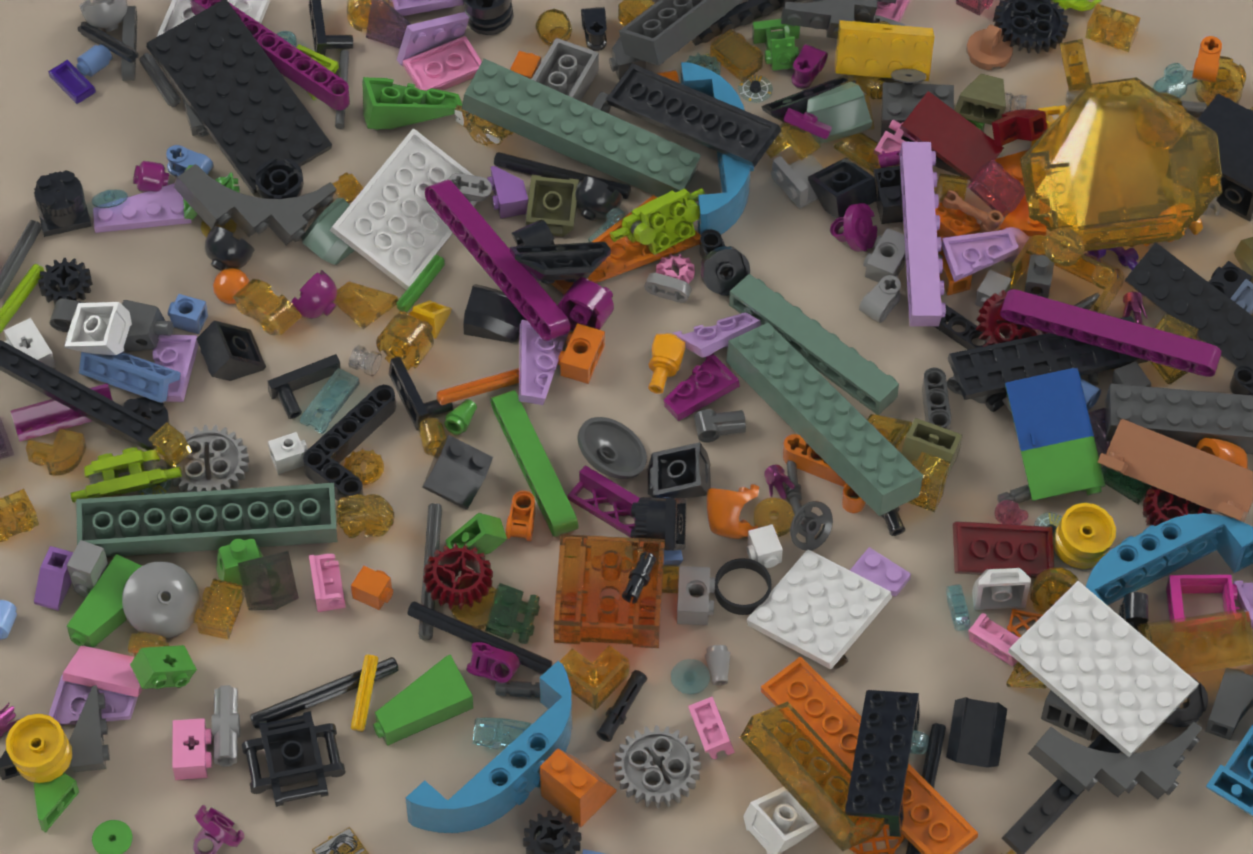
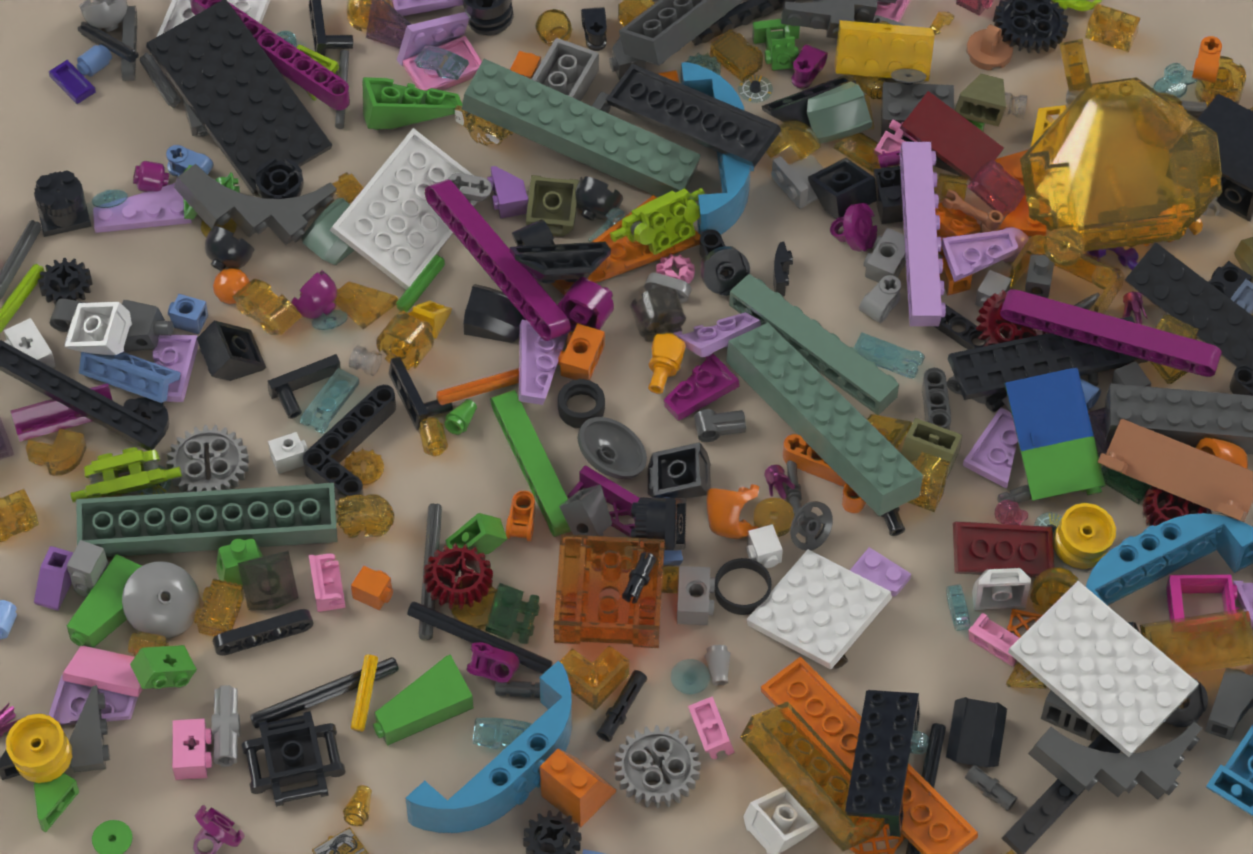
(170, 445): clear yellow brick -> none
(262, 632): none -> black beam
(331, 321): none -> clear light blue piece
(358, 807): none -> clear yellow cone
(443, 61): none -> clear light blue slope
(457, 471): black slope -> none
(544, 170): black axle -> none
(580, 387): none -> black tyre
(587, 512): none -> dark grey torso
(658, 313): none -> clear smoke brick
(782, 262): none -> black slope
(808, 123): magenta plate -> none
(889, 355): none -> clear light blue plate
(940, 20): none -> clear yellow tile
(991, 787): none -> dark grey pin
(995, 449): none -> lavender wing
(1019, 124): dark red brick -> none
(1135, 608): black piece -> none

